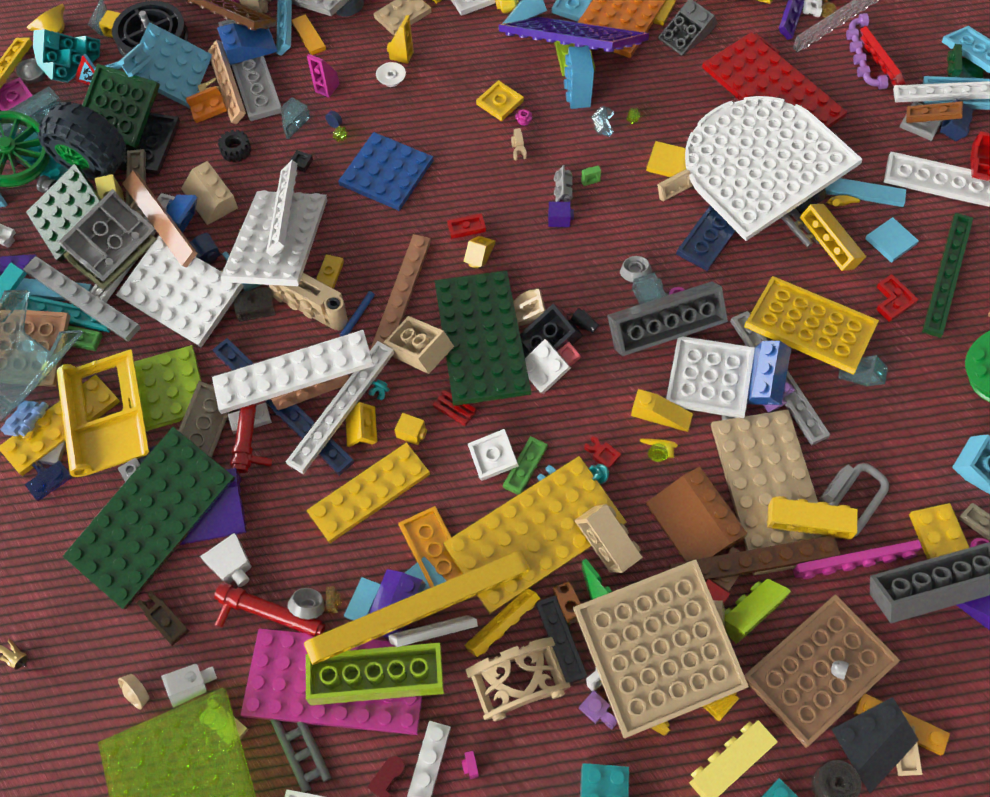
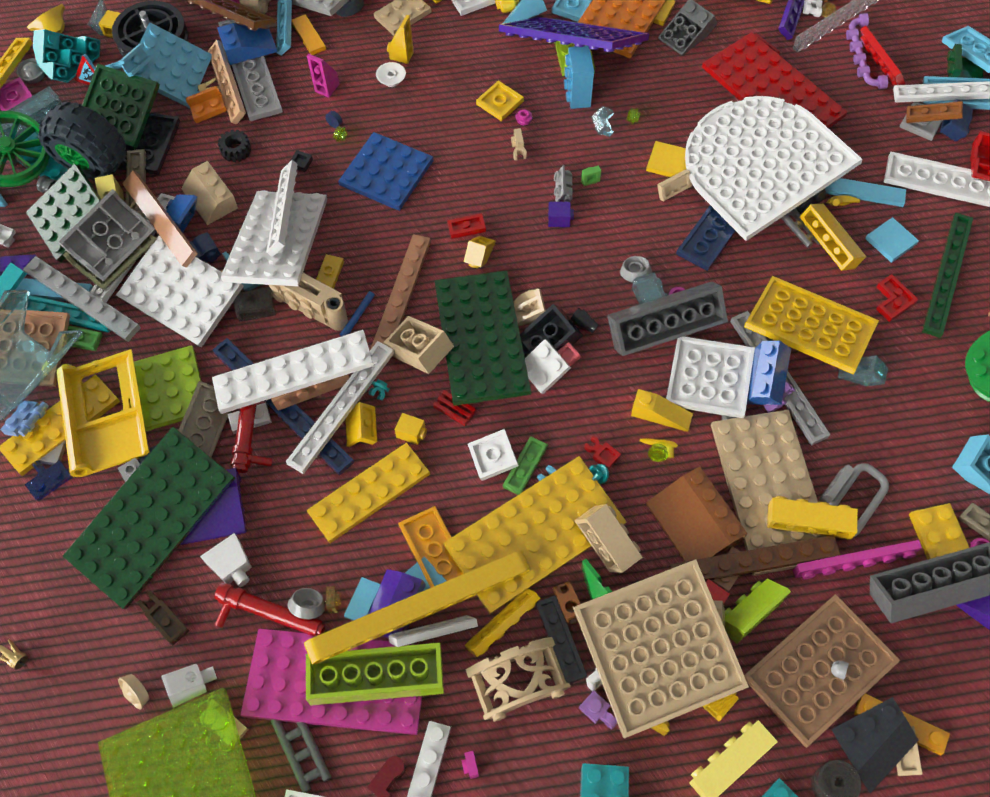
(293, 116): clear light blue slope -> none

